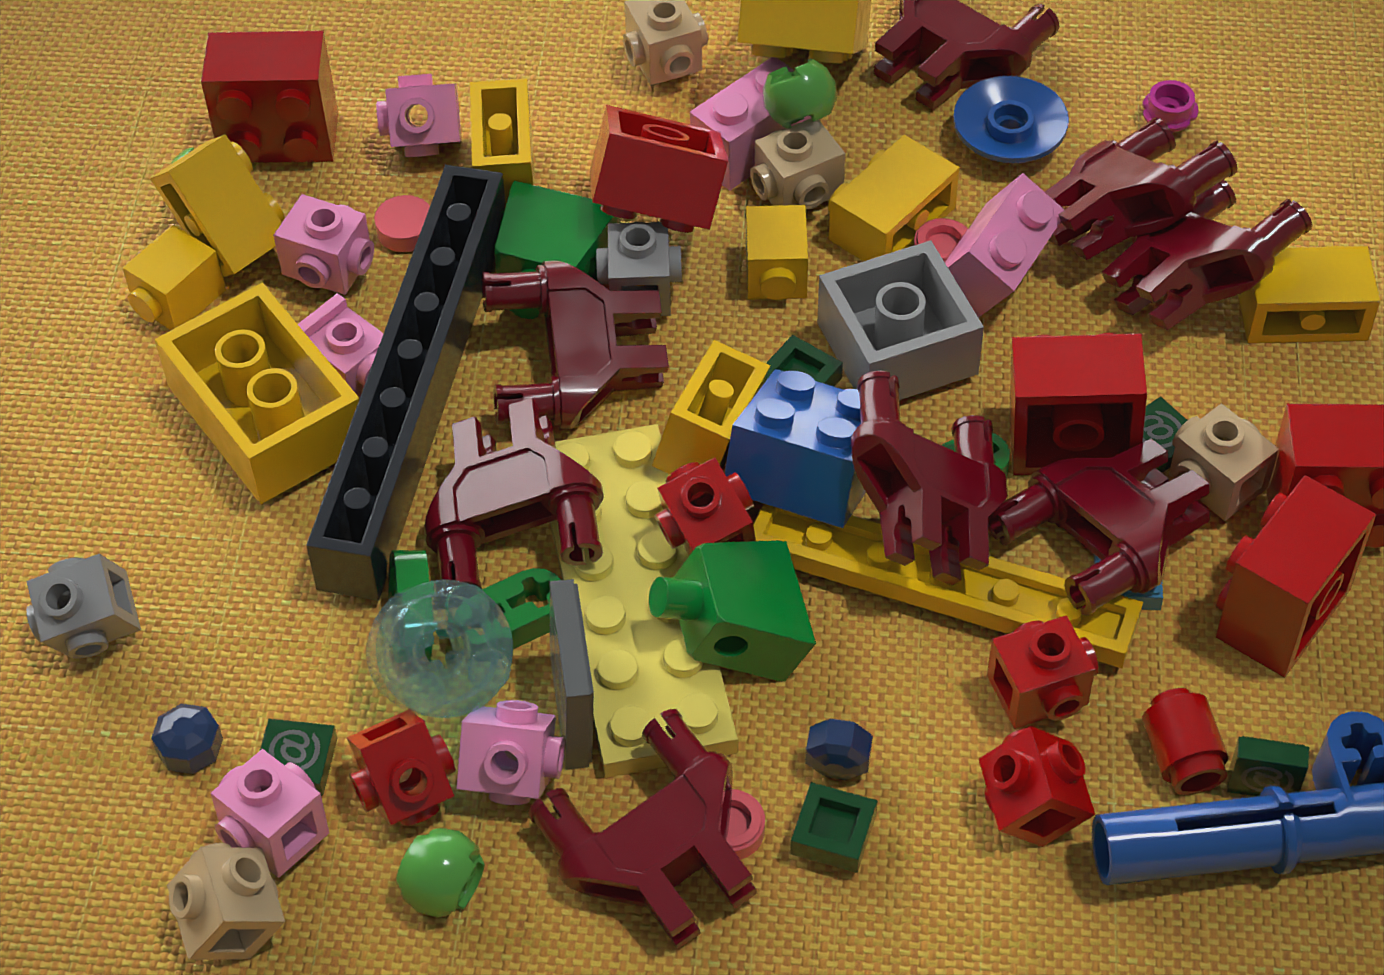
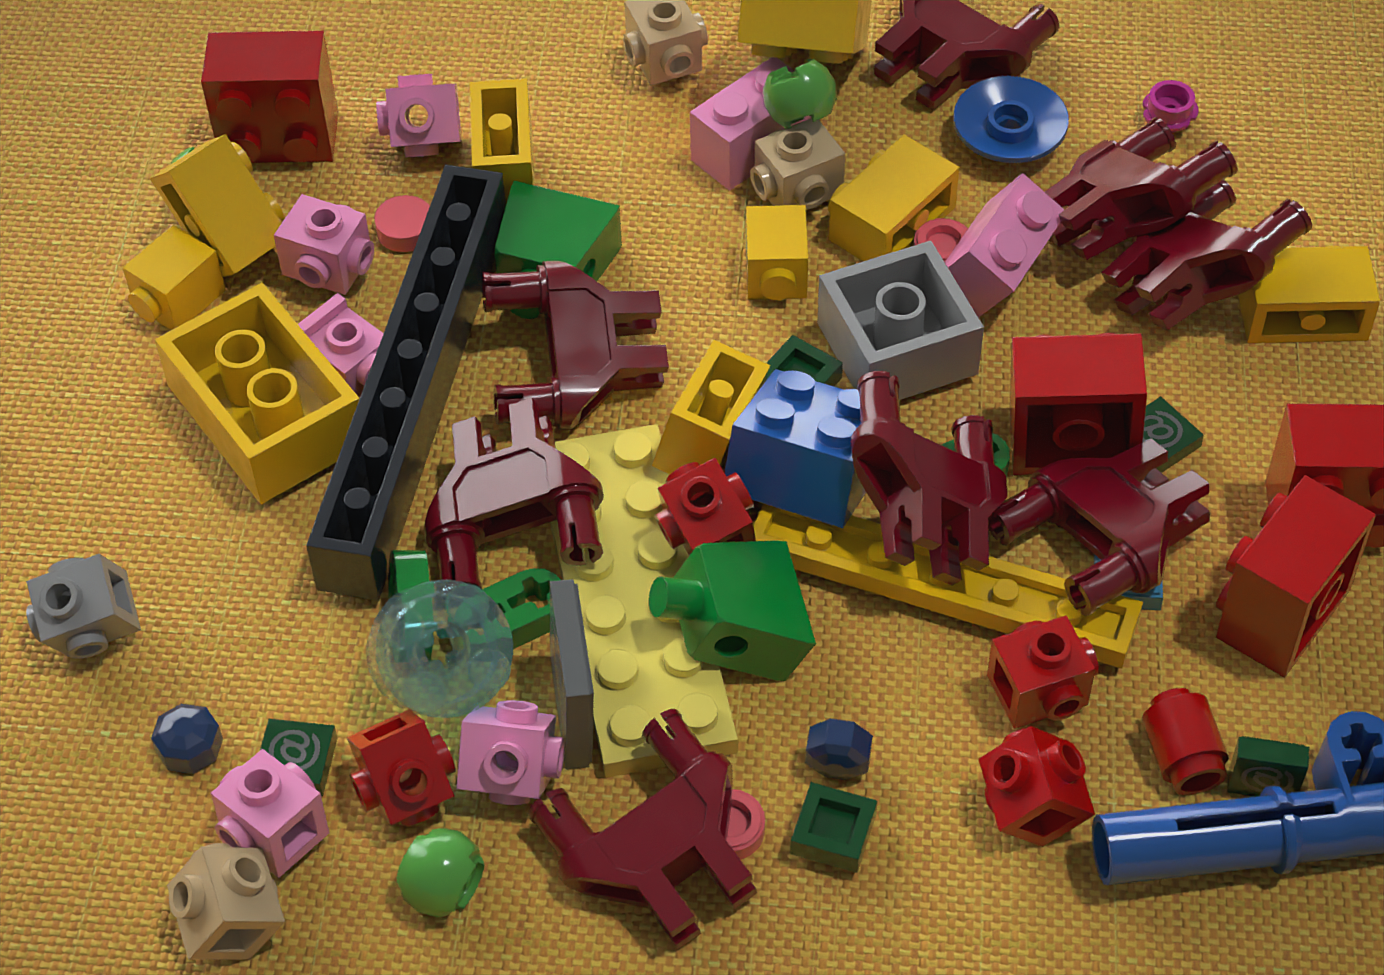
(640, 256): light grey brick -> none
(657, 169): red brick -> none
(1228, 456): tan brick -> none

